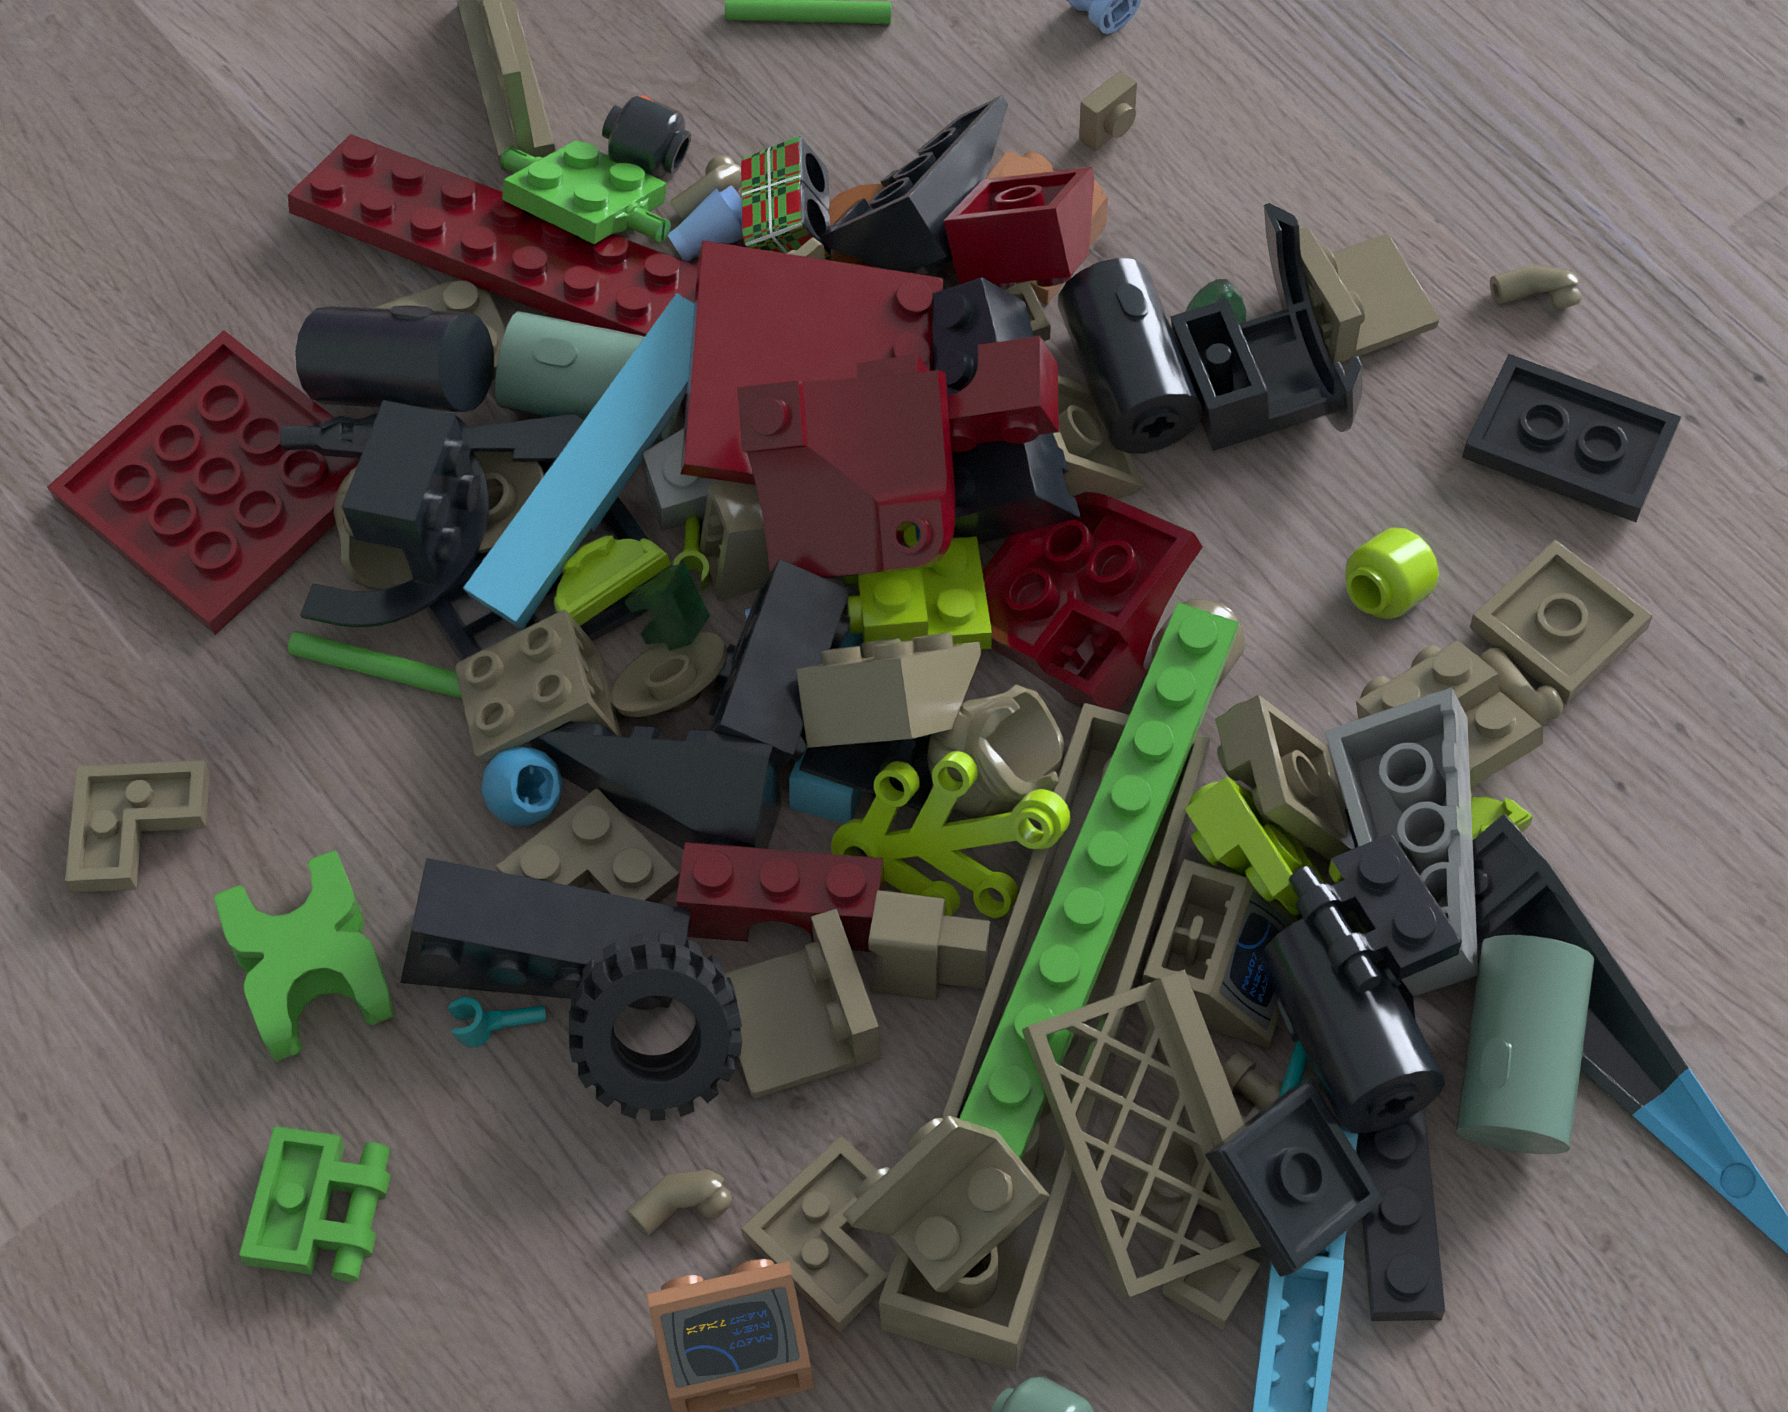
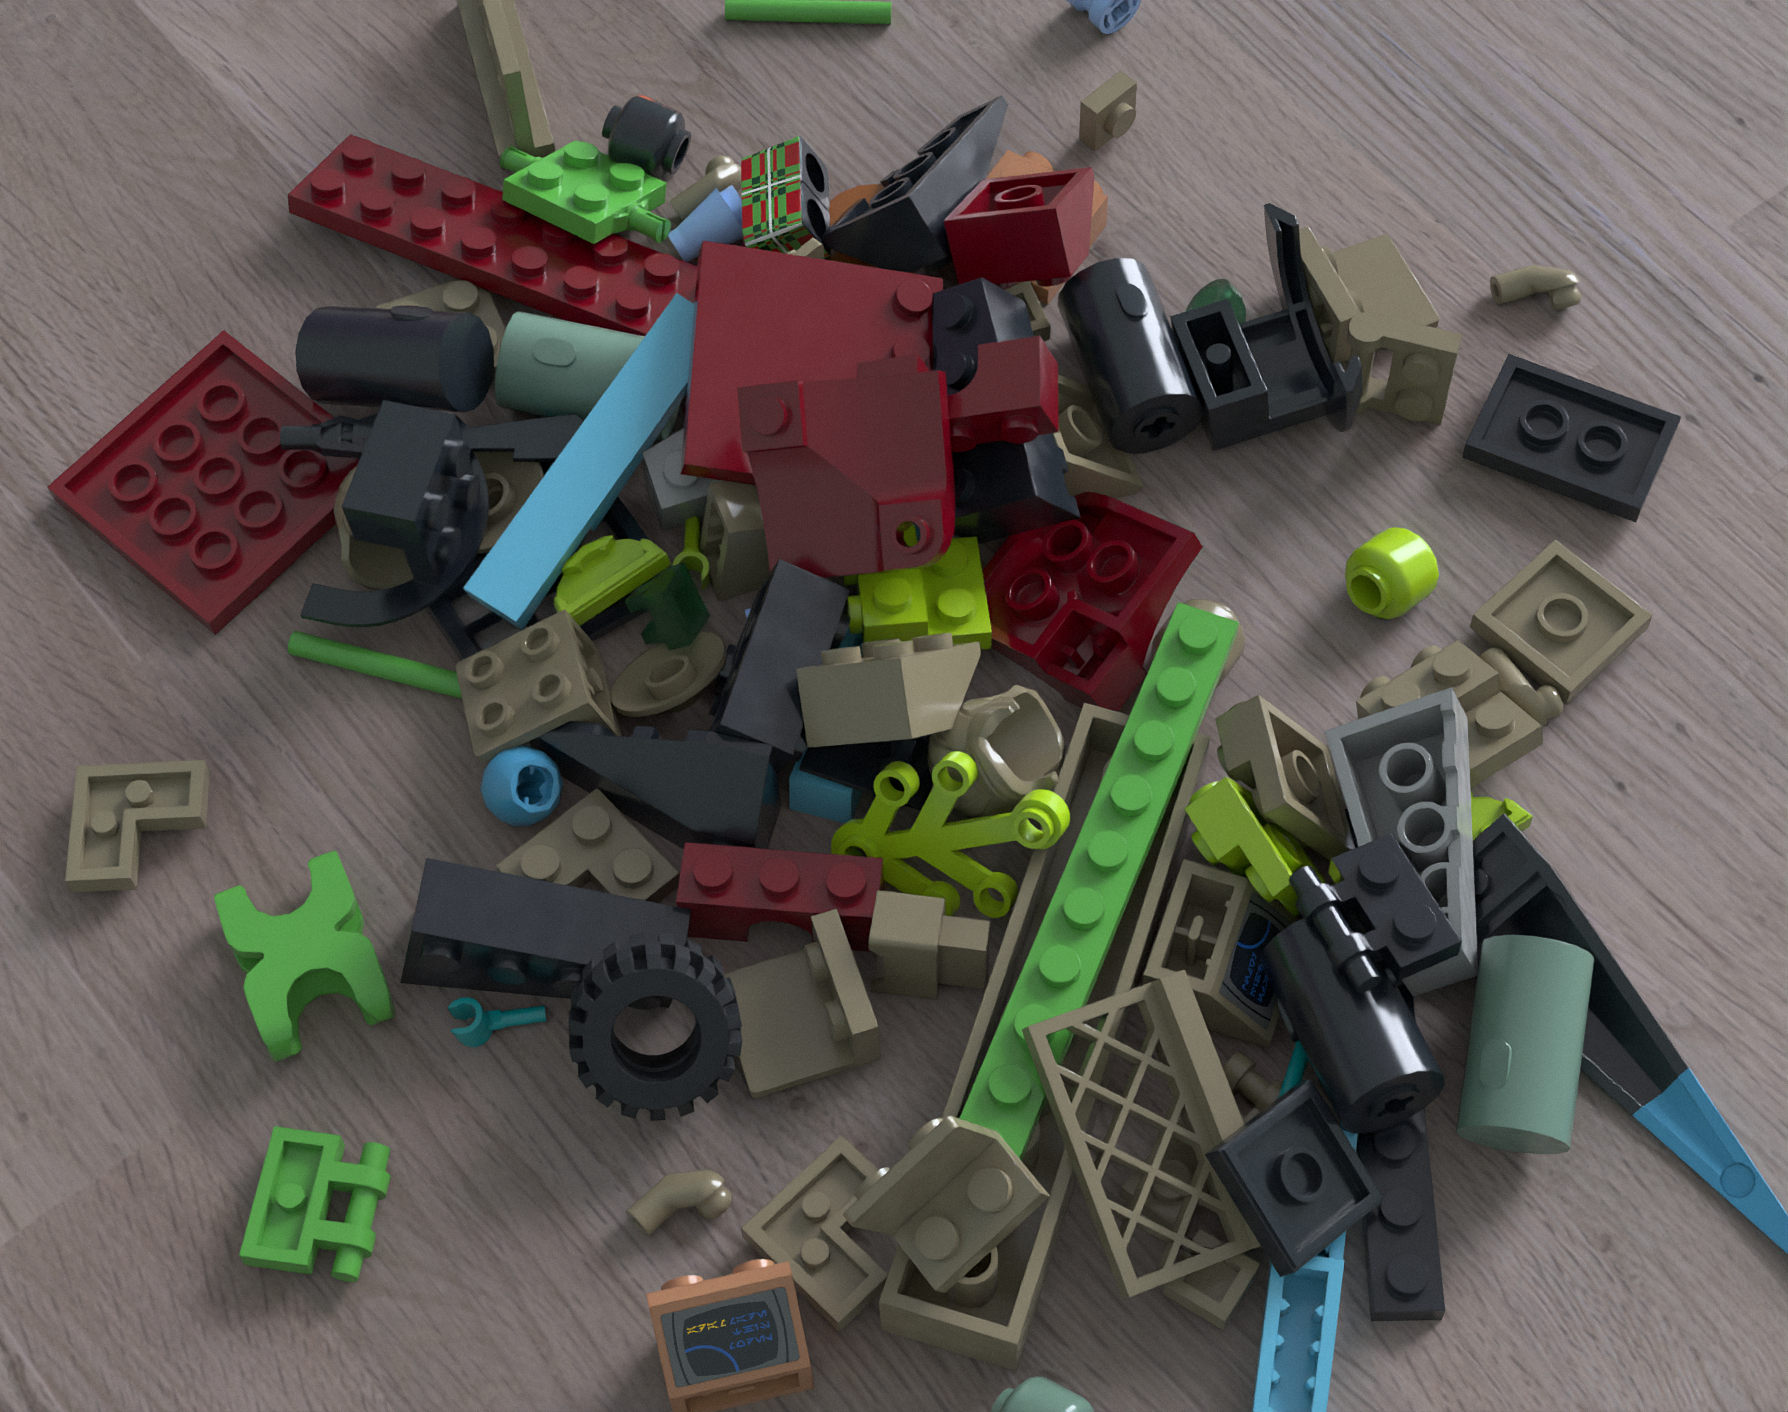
(1419, 366): none -> dark tan plate

